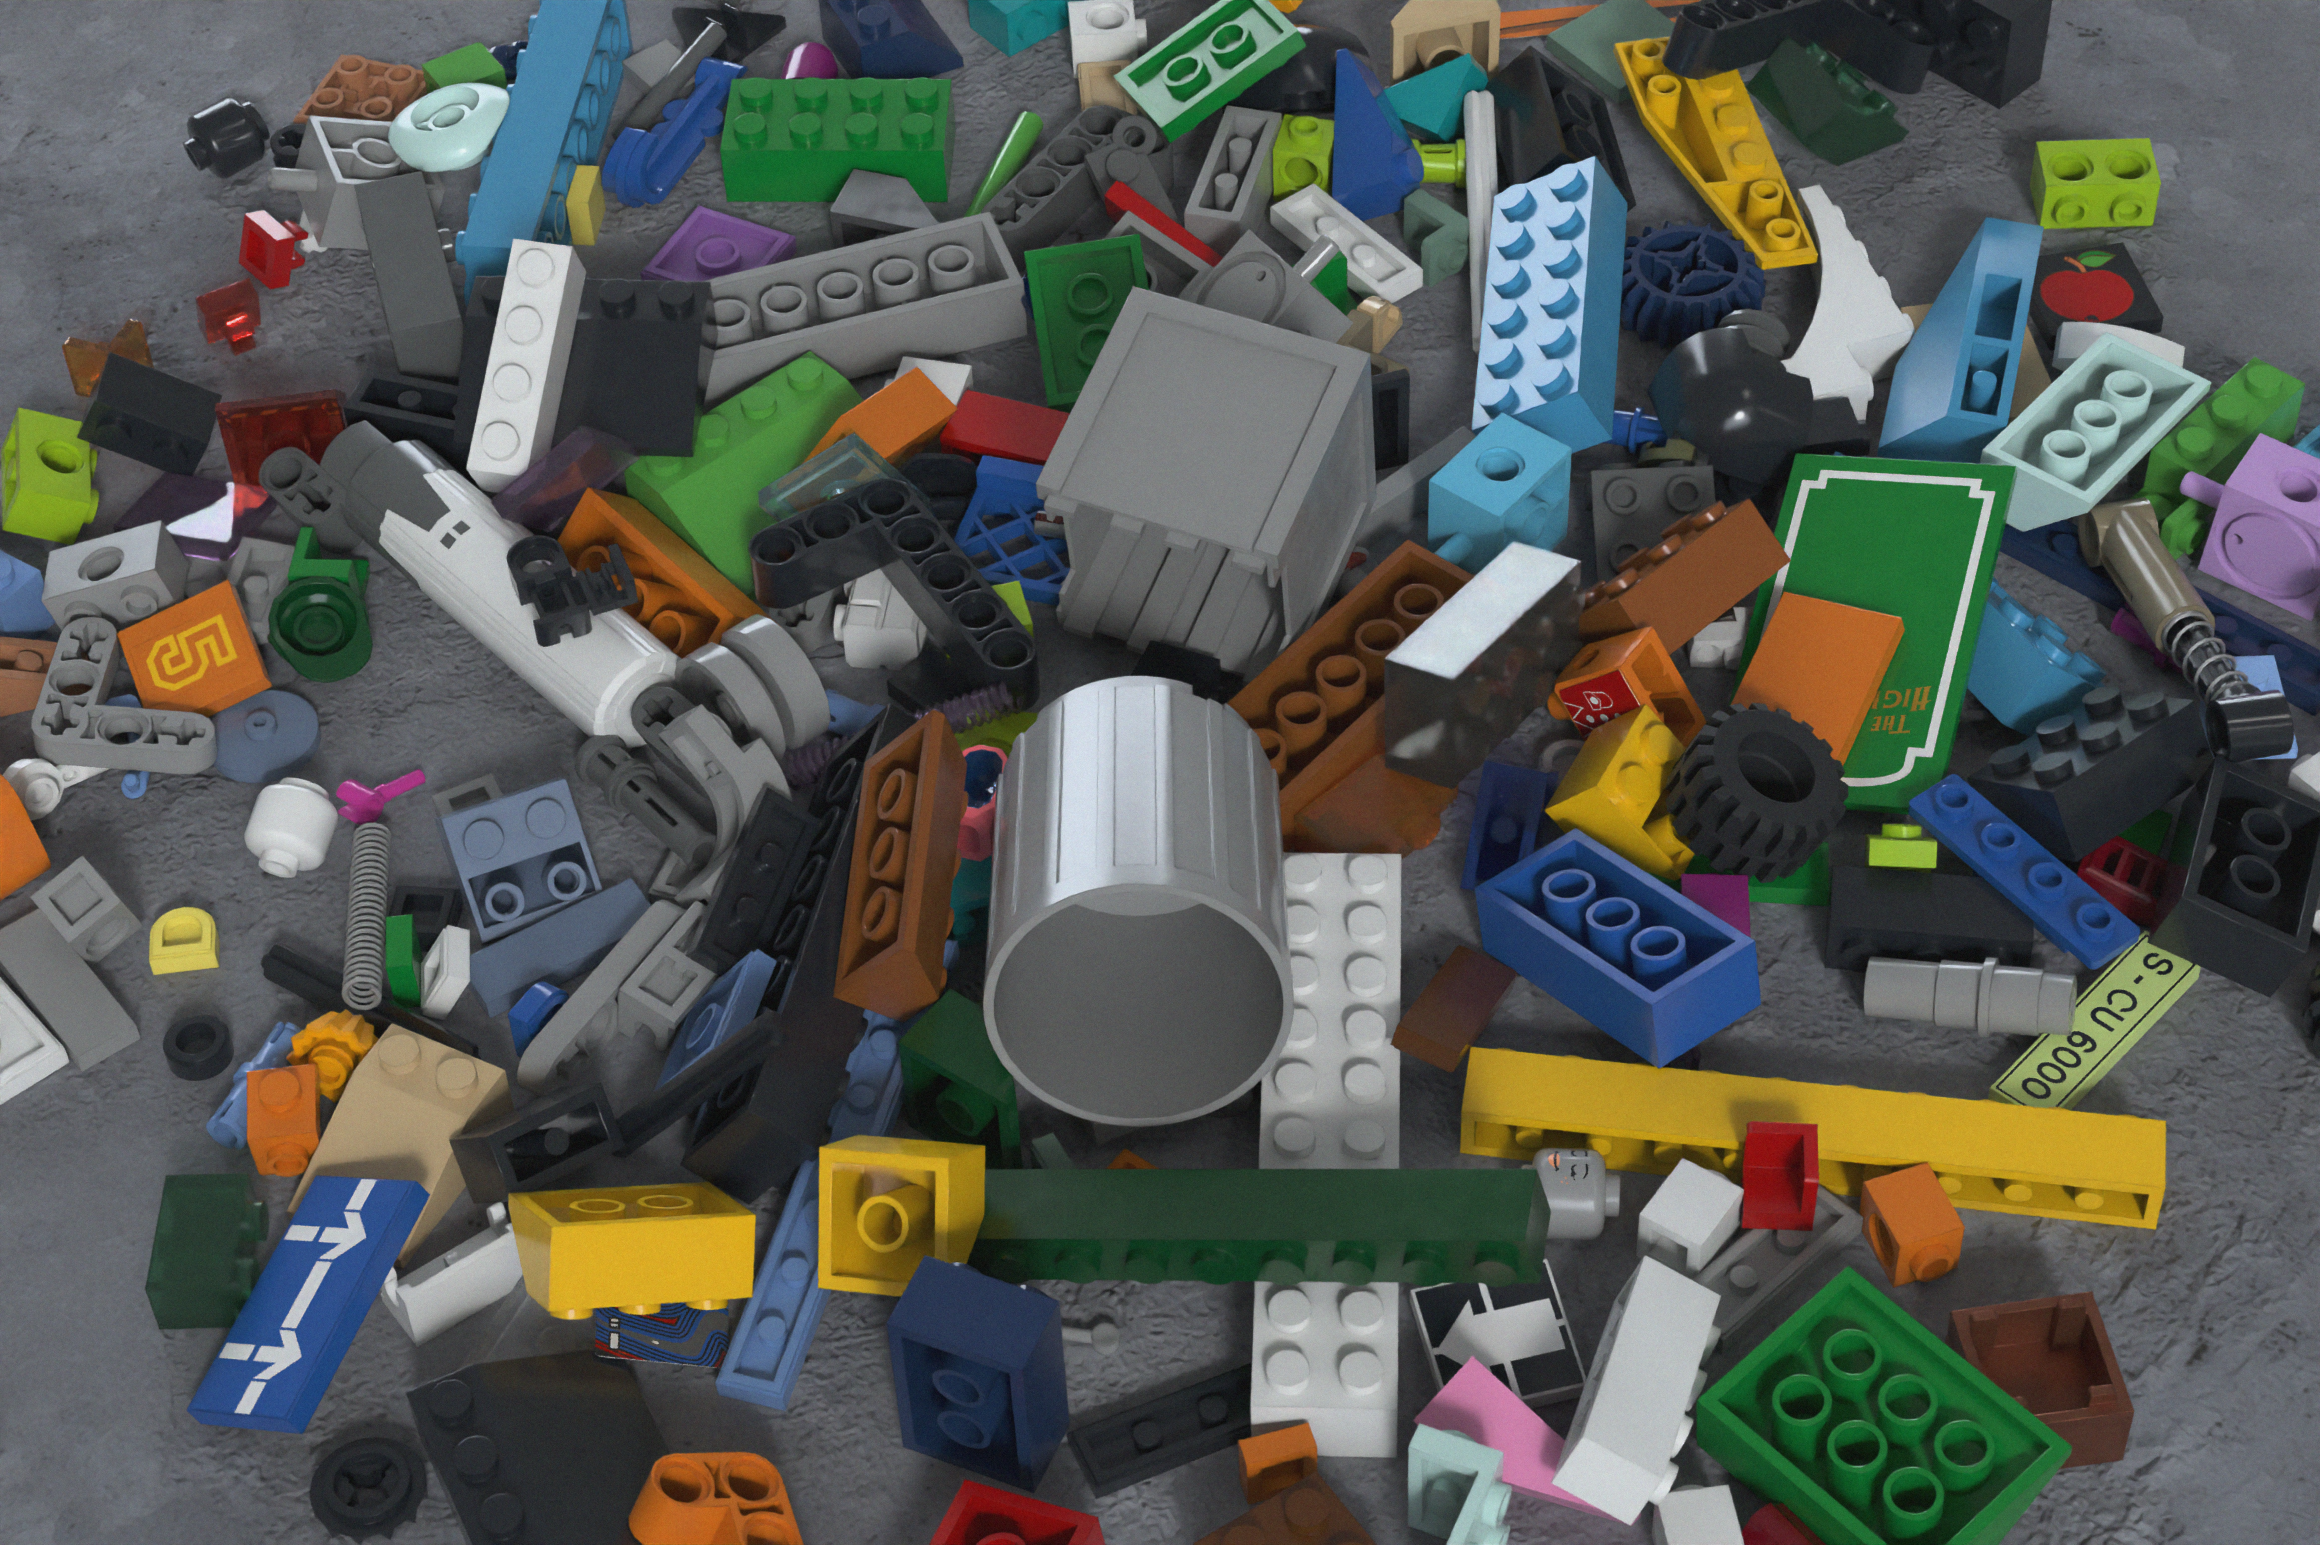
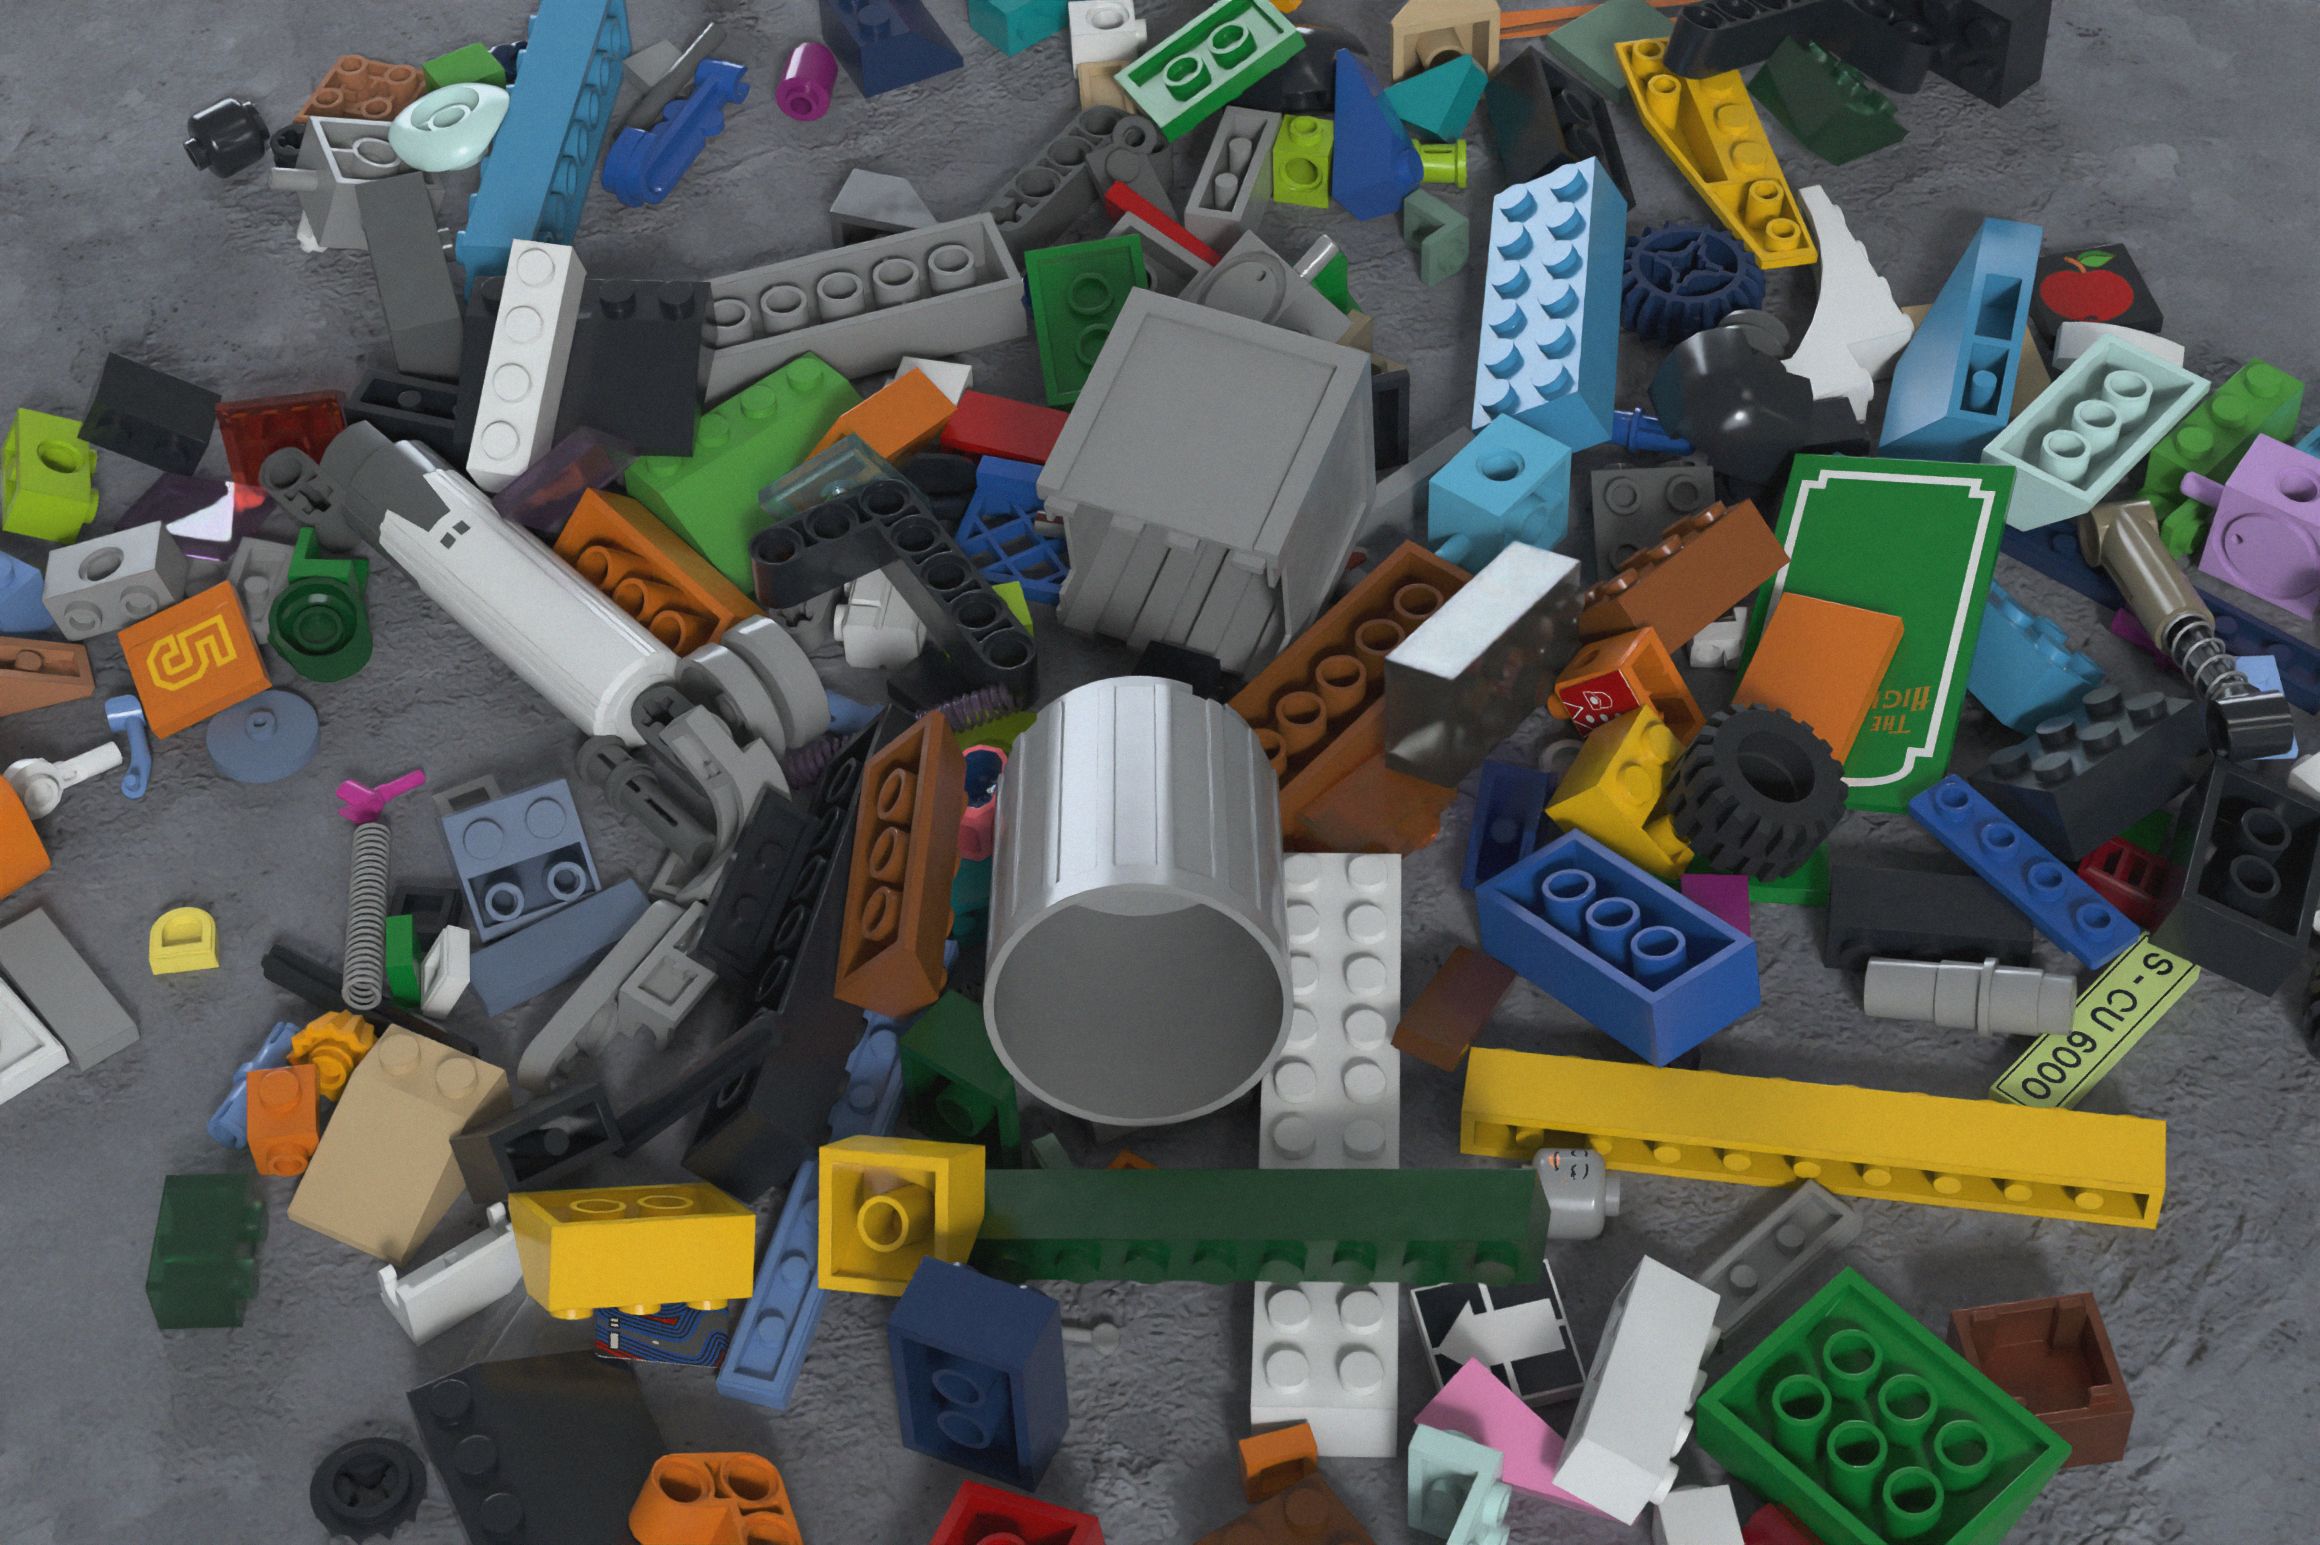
(86, 911): light grey brick -> none
(87, 358): clear orange panel -> none
(95, 723): light grey beam -> none
(198, 1047): black tile -> none
(230, 315): clear red tile -> none
(269, 248): red tile -> none
(291, 827): white head -> none
(308, 1304): blue tile -> none
(534, 1012): blue tile -> none
(565, 600): black piece -> none
(585, 205): light yellow tile -> none
(716, 246): medium lavender tile -> none
(719, 1013): medium blue tile -> none
(743, 29): black piece -> none
(810, 133): green brick -> none
(1009, 160): bright green piece -> none
(1164, 1432): black tile -> none
(1372, 262): white plate -> none
(1386, 320): tan tile -> none
(1481, 188): white axle -> none
(1674, 451): olive tile -> none
(1690, 1219): white brick -> none
(1779, 1175): red panel -> none
(1900, 849): lime bracket -> none
(1911, 1225): orange brick -> none
(2094, 183): lime brick -> none

